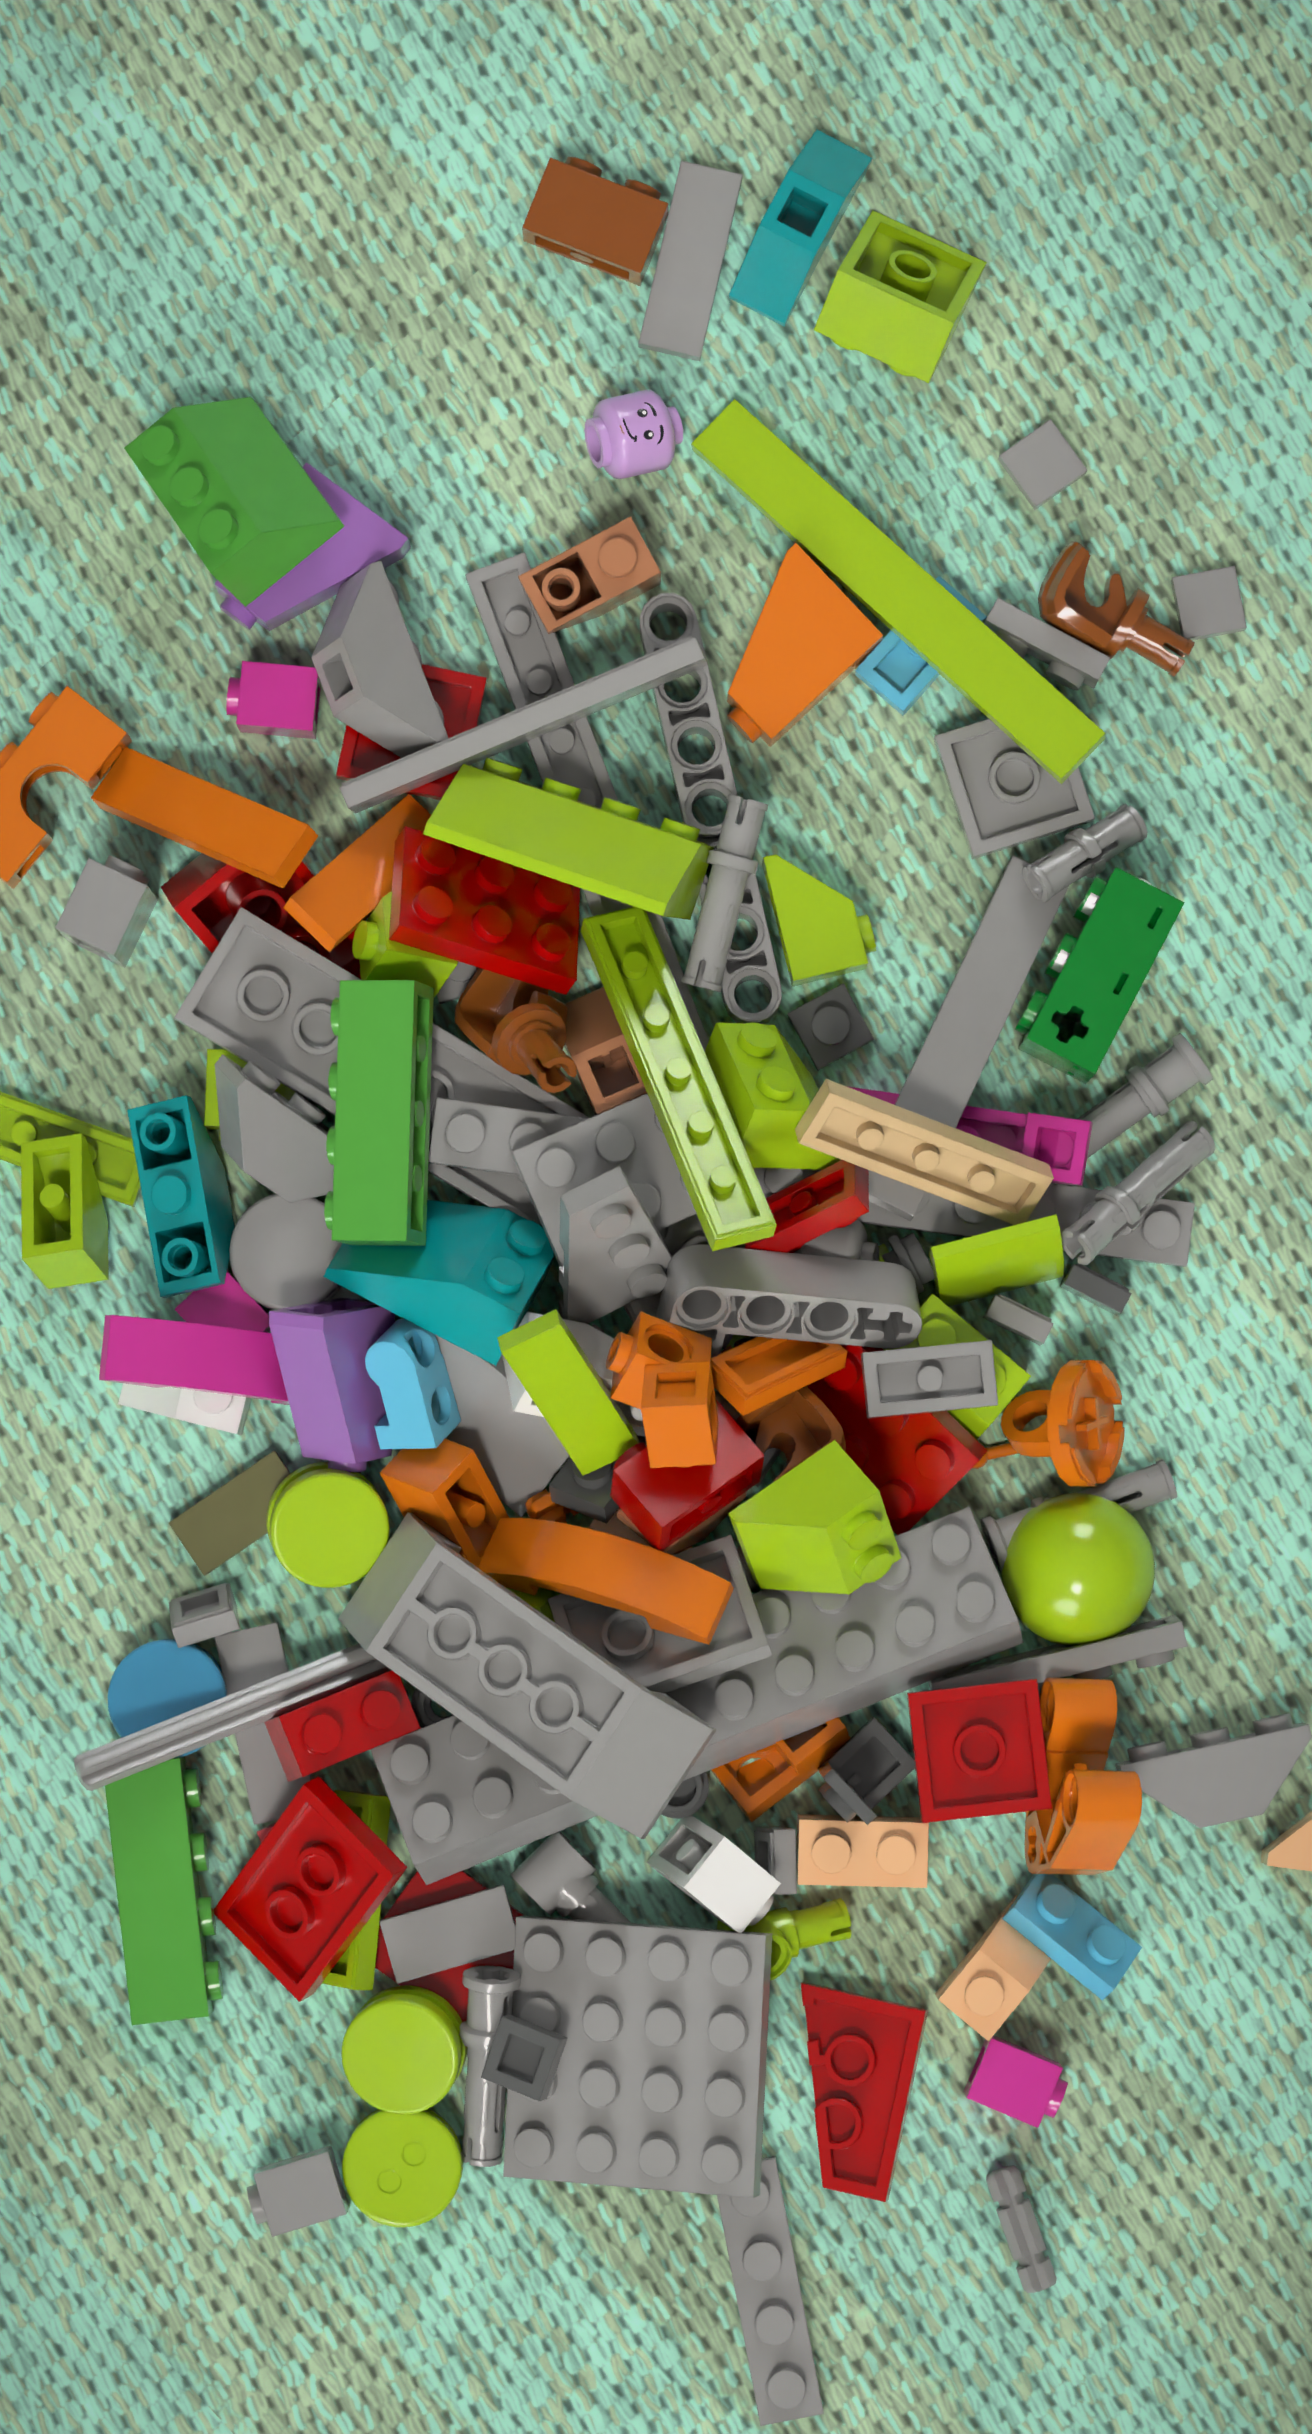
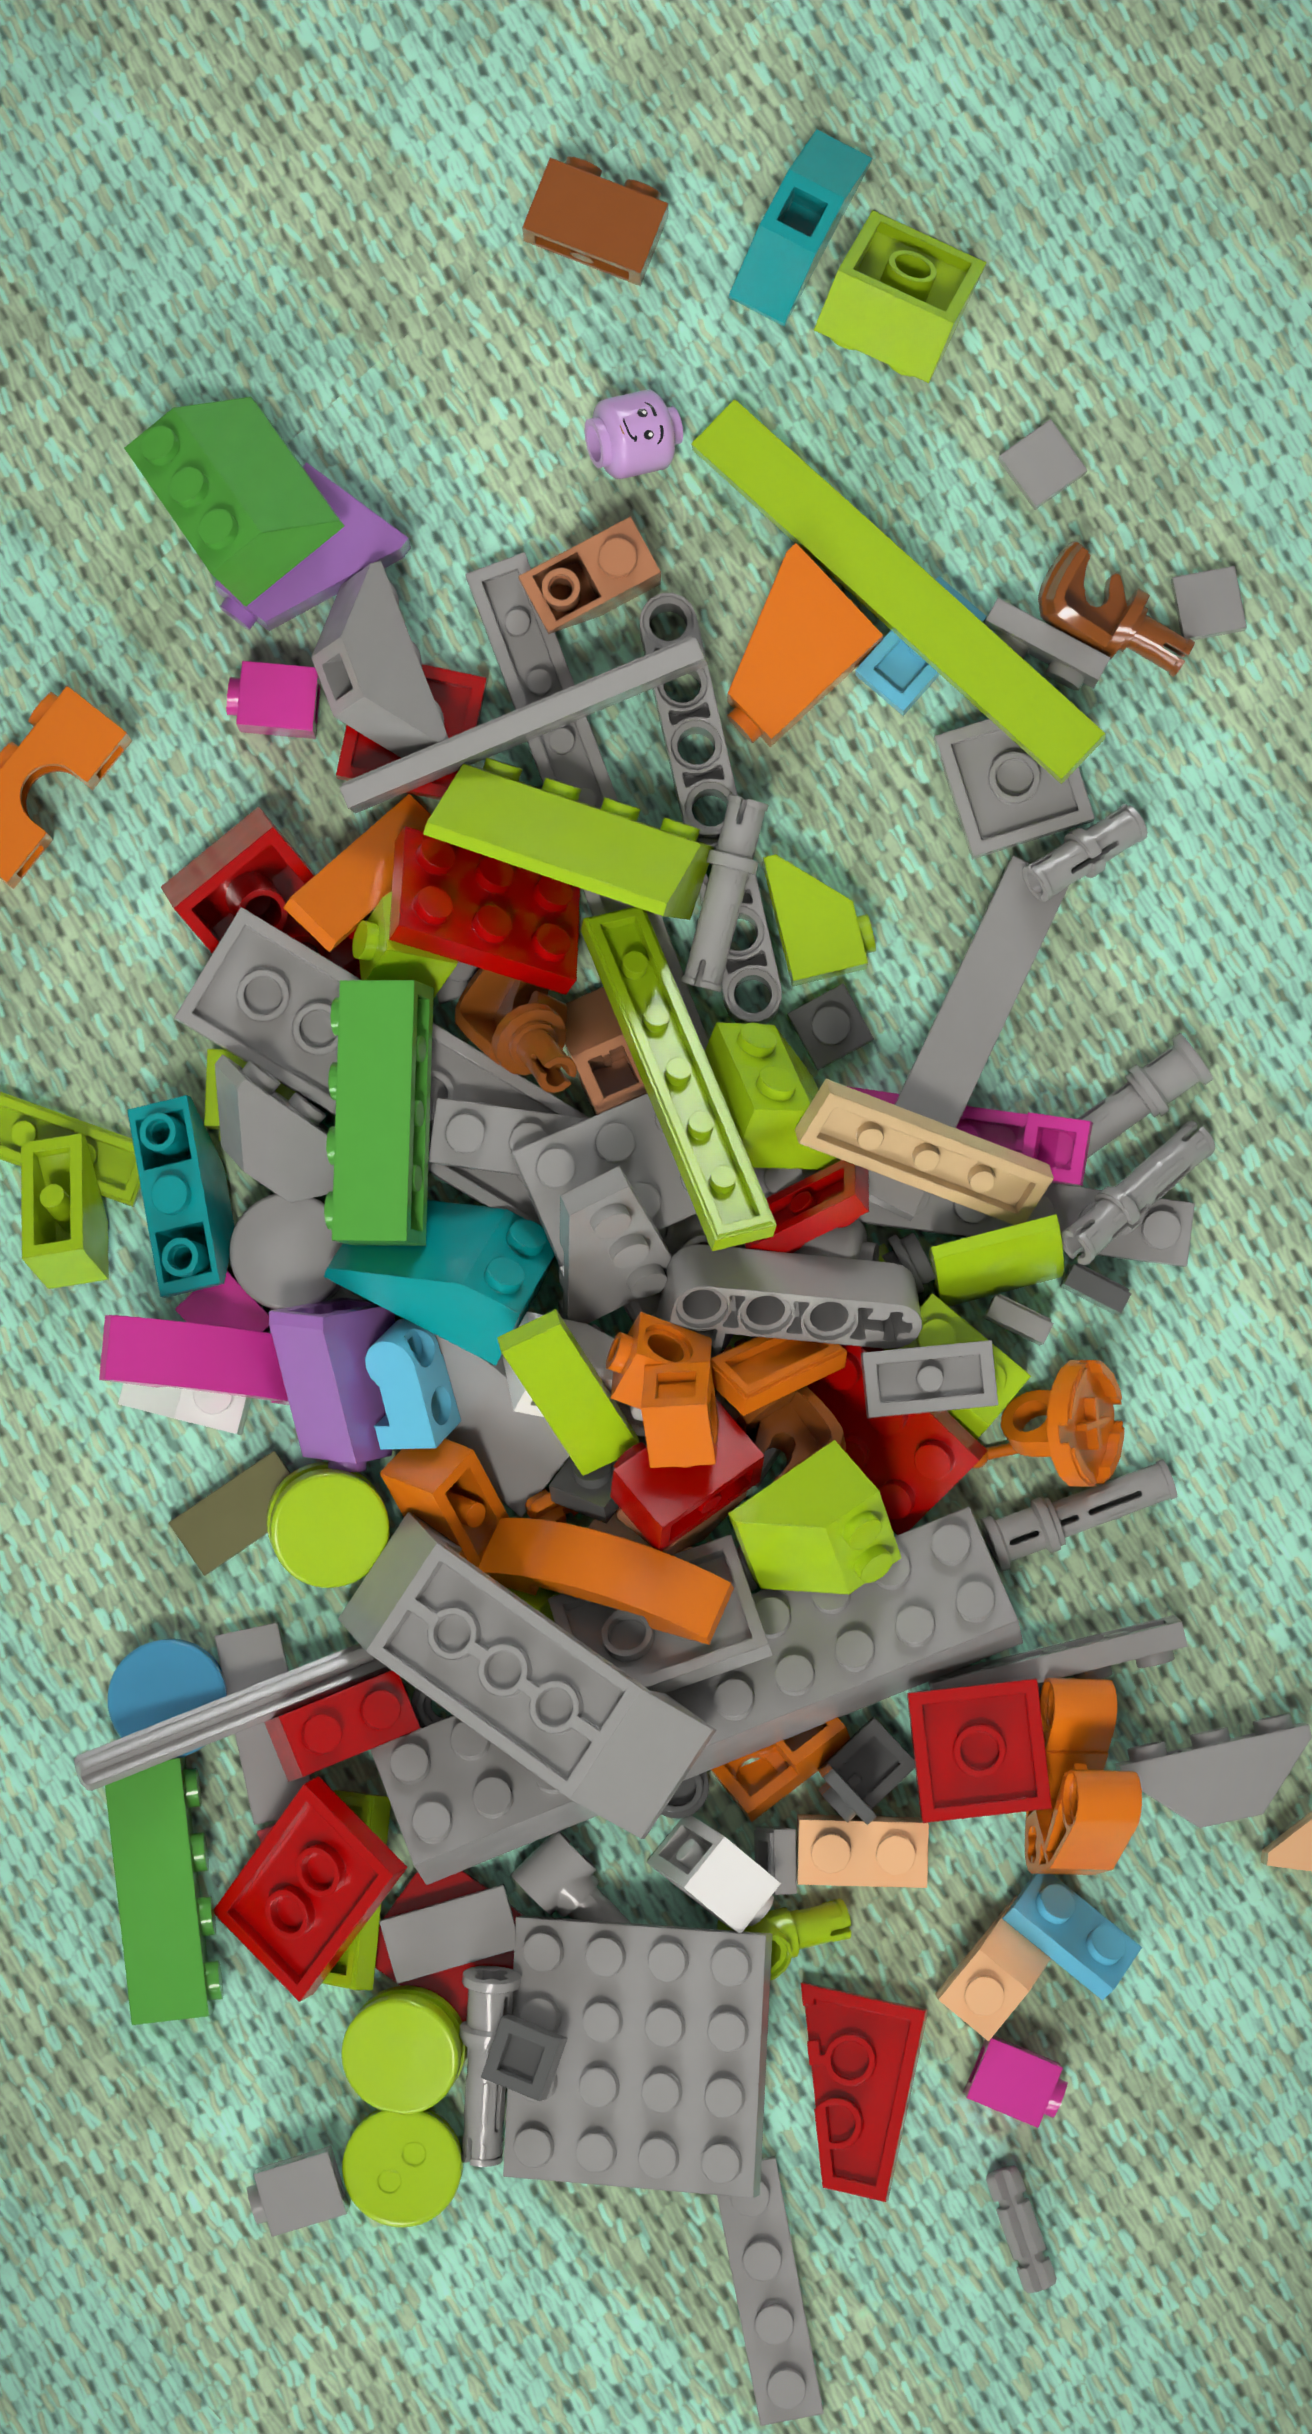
(108, 909): light grey brick -> none
(203, 1615): light grey tile -> none
(204, 817): orange tile -> none
(690, 261): light grey tile -> none
(1078, 1569): lime piece -> none
(1098, 972): green piece -> none

